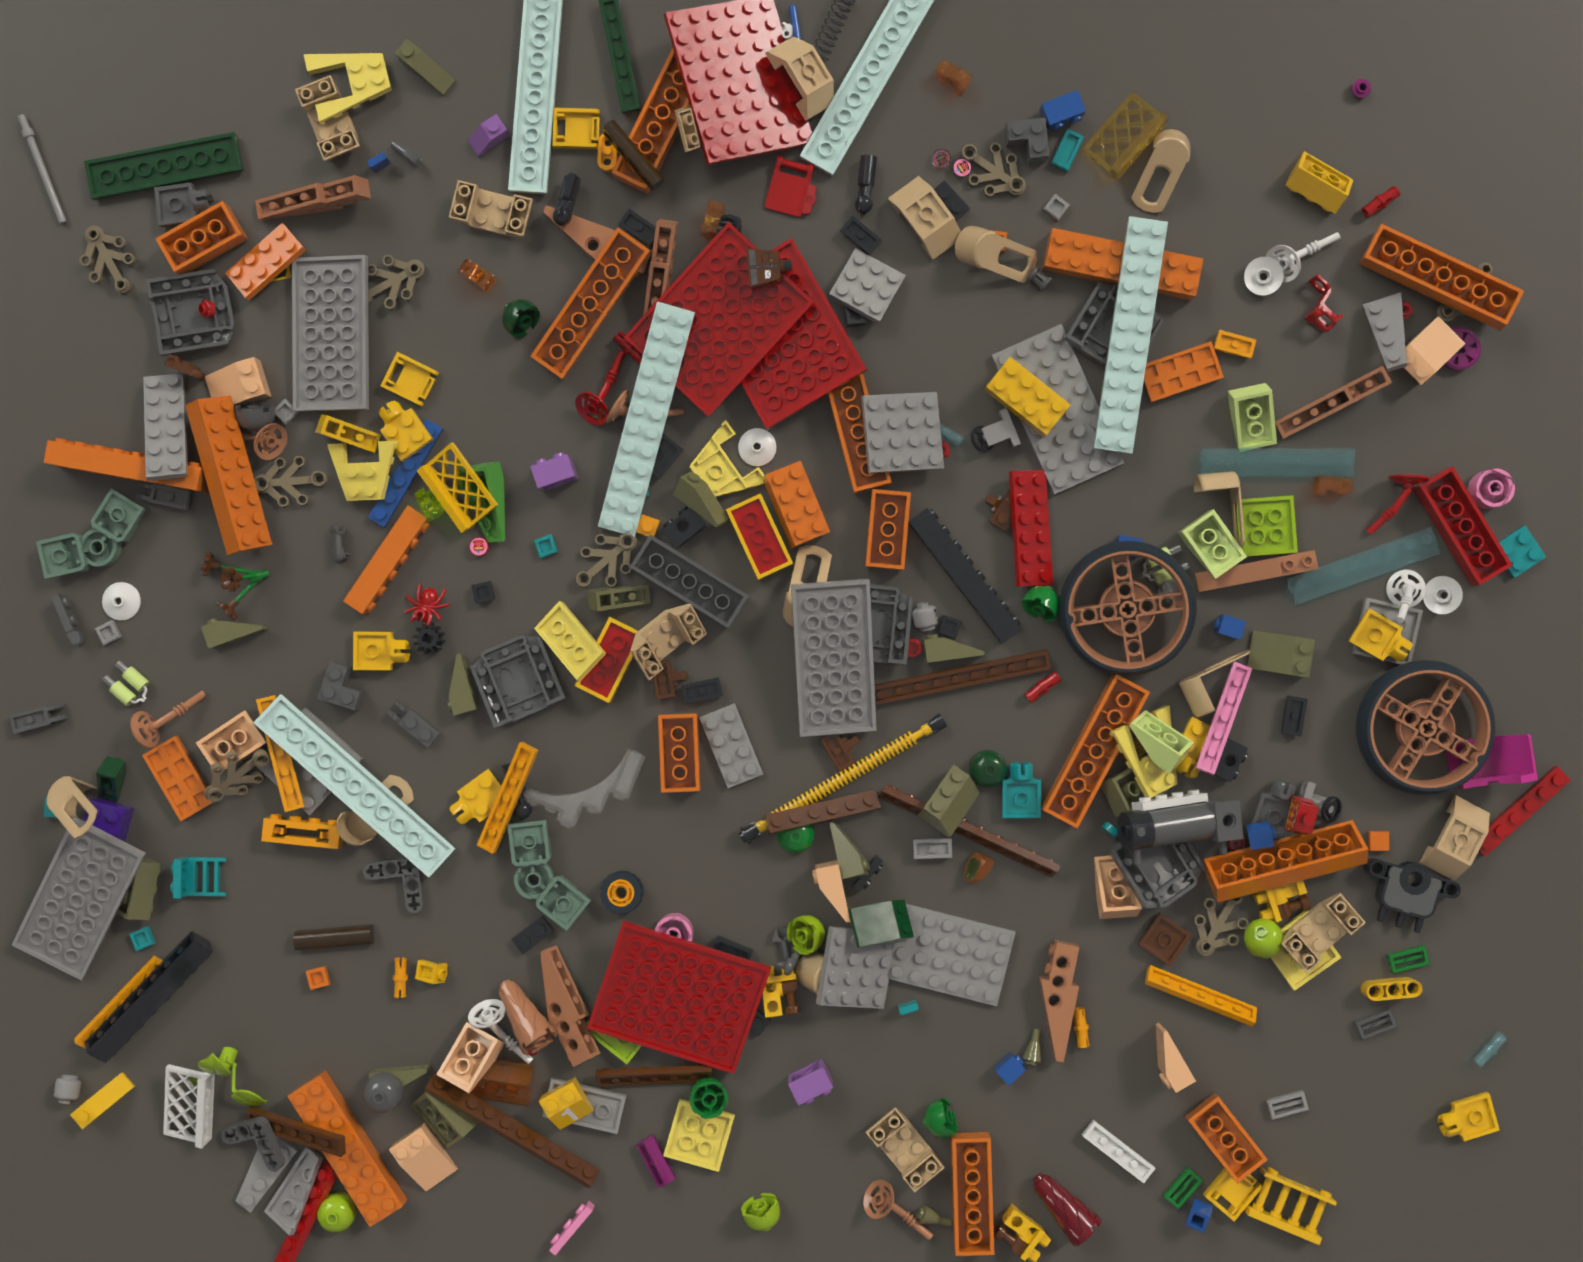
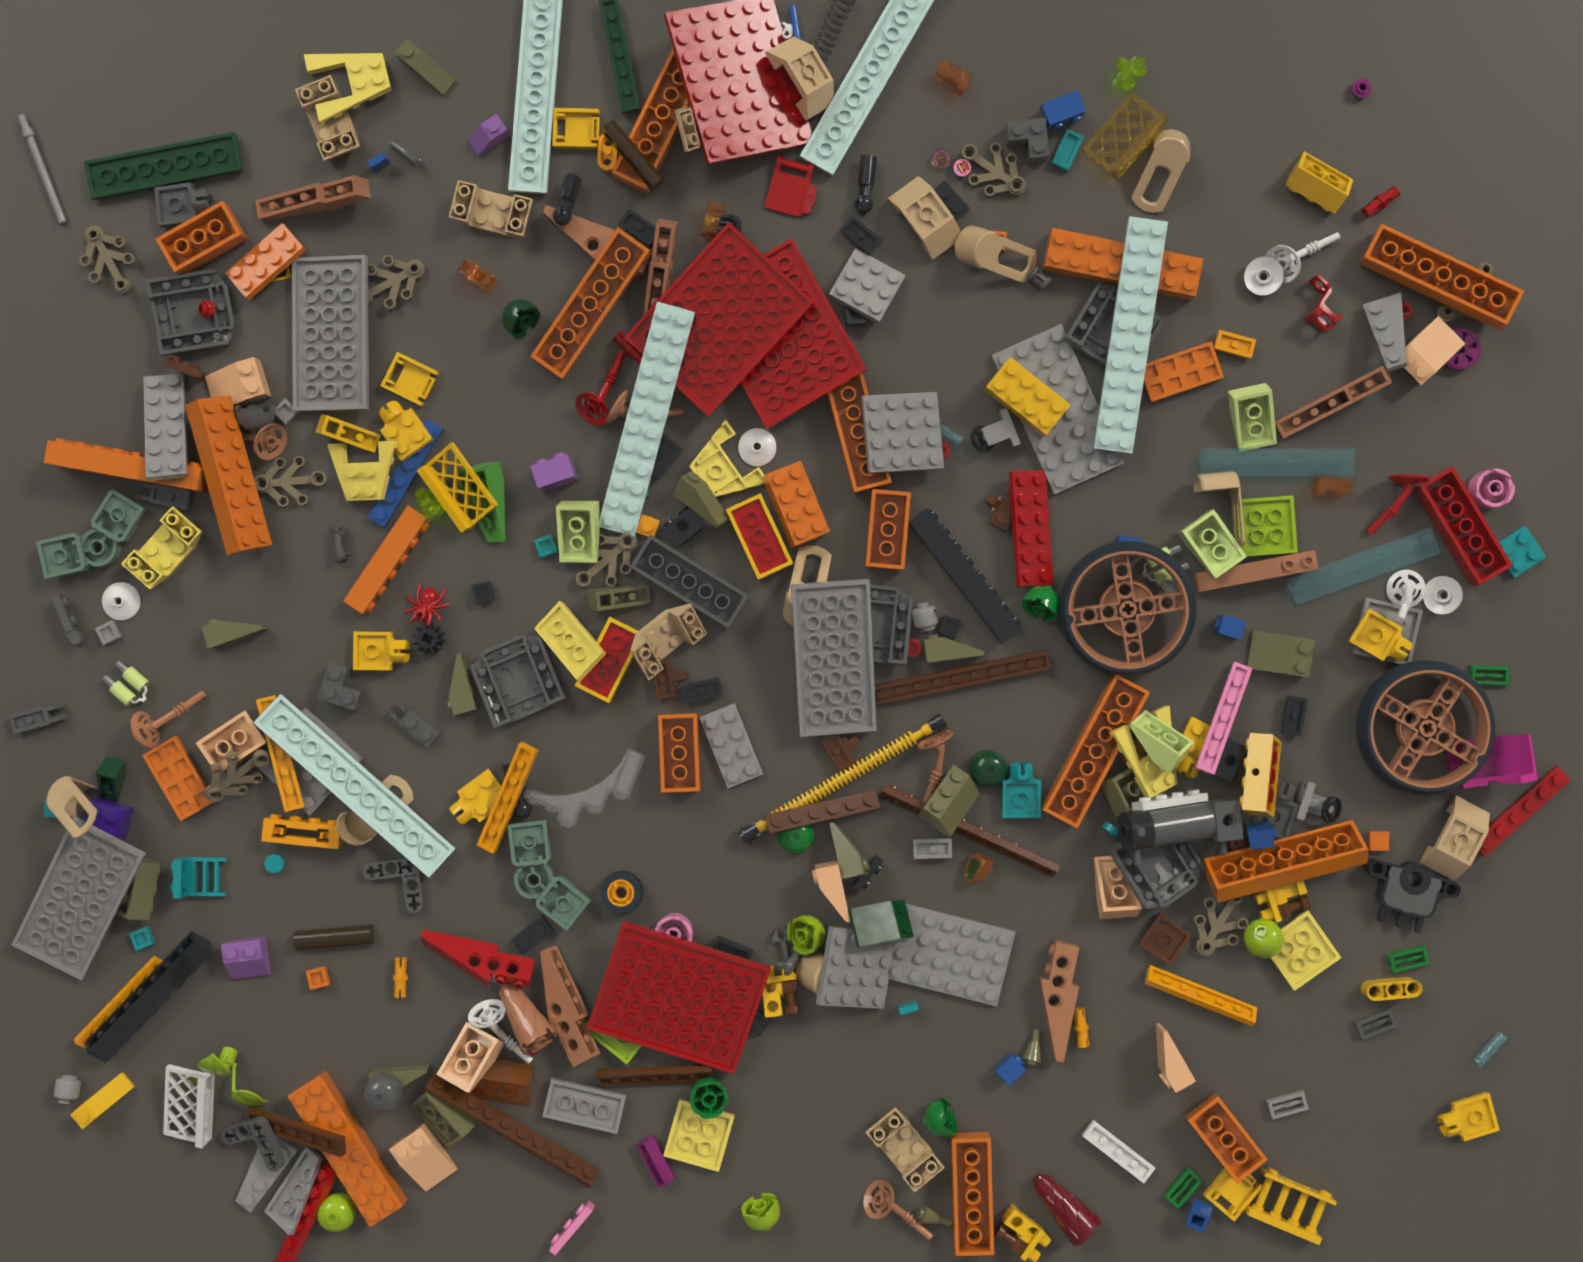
(164, 550): none -> light yellow slope
(232, 581): reddish brown plant -> none
(246, 957): none -> medium lavender slope
(274, 863): none -> teal tile
(431, 972): yellow bracket -> none
(464, 951): none -> red brick
(479, 546): tile -> none
(566, 1104): yellow slope -> none
(578, 531): none -> yellowish green slope
(765, 267): reddish brown torso -> none
(810, 1082): medium lavender brick -> none
(937, 742): none -> nougat dish
(1042, 687): red pin -> none
(1056, 207): light grey tile -> none
(1127, 69): none -> clear neon green hips
(1195, 691): tan piece -> none
(1261, 775): none -> yellow brick
(1301, 816): red torso -> none
(1320, 930): tan slope -> none
(1506, 676): none -> green tile

